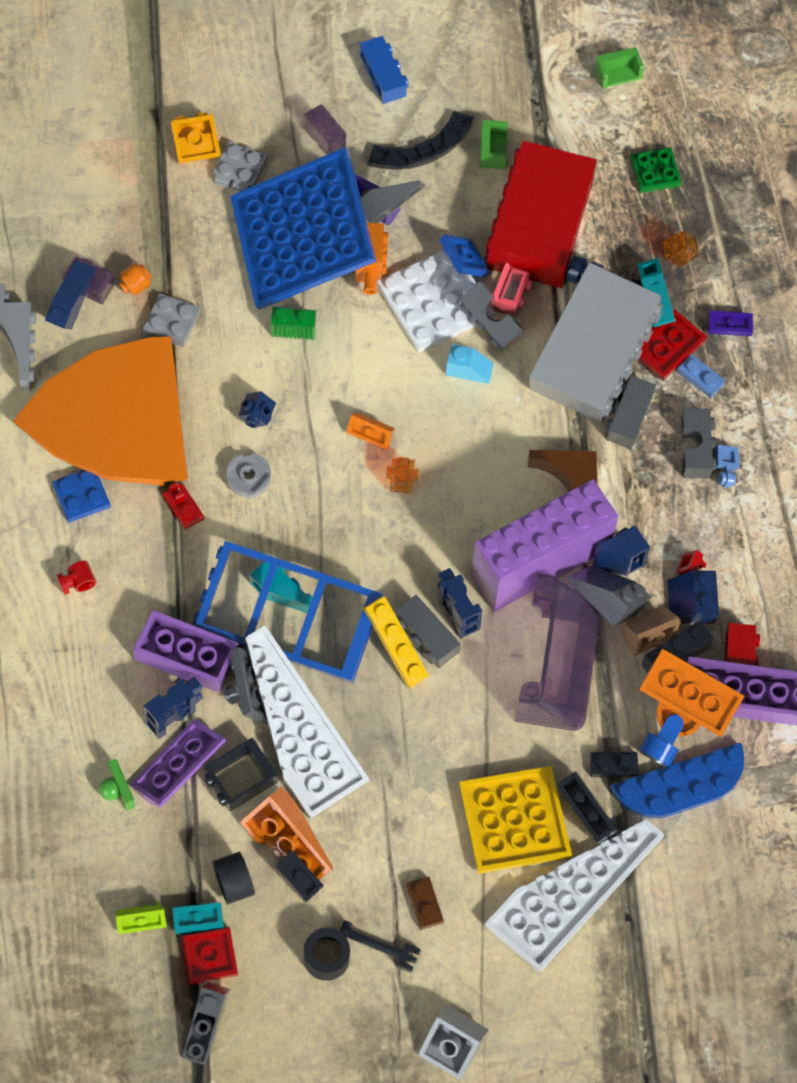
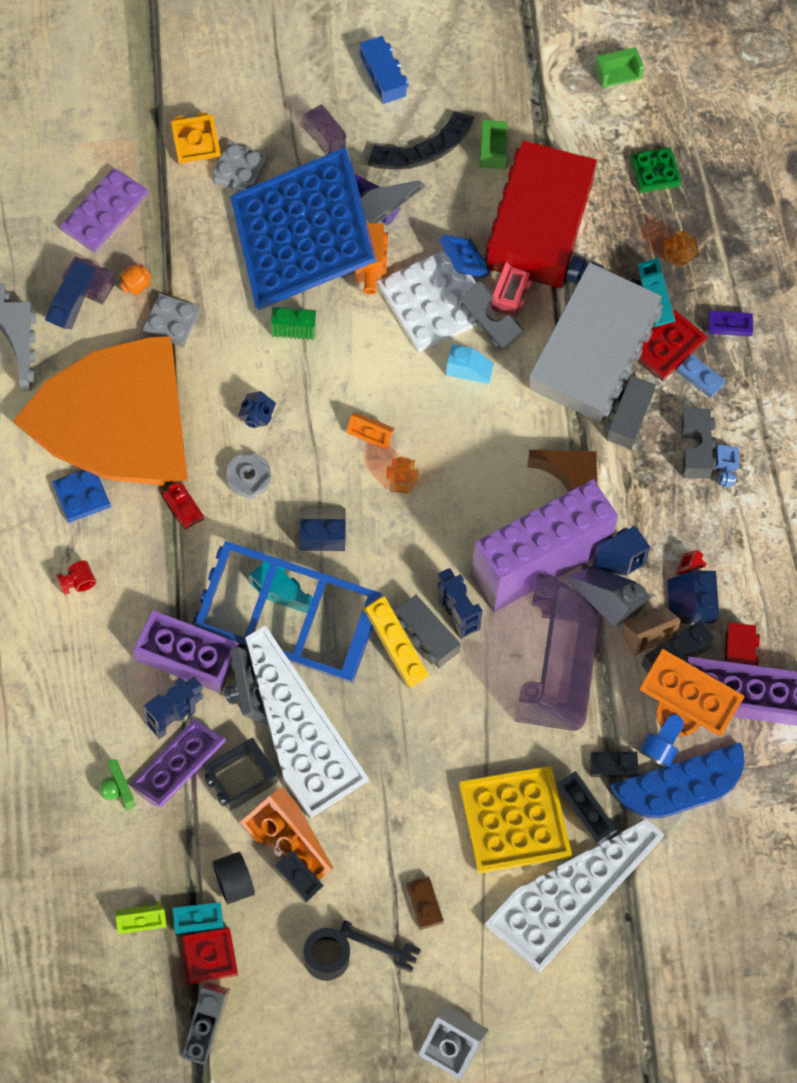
(104, 210): none -> medium lavender plate
(322, 529): none -> dark blue slope

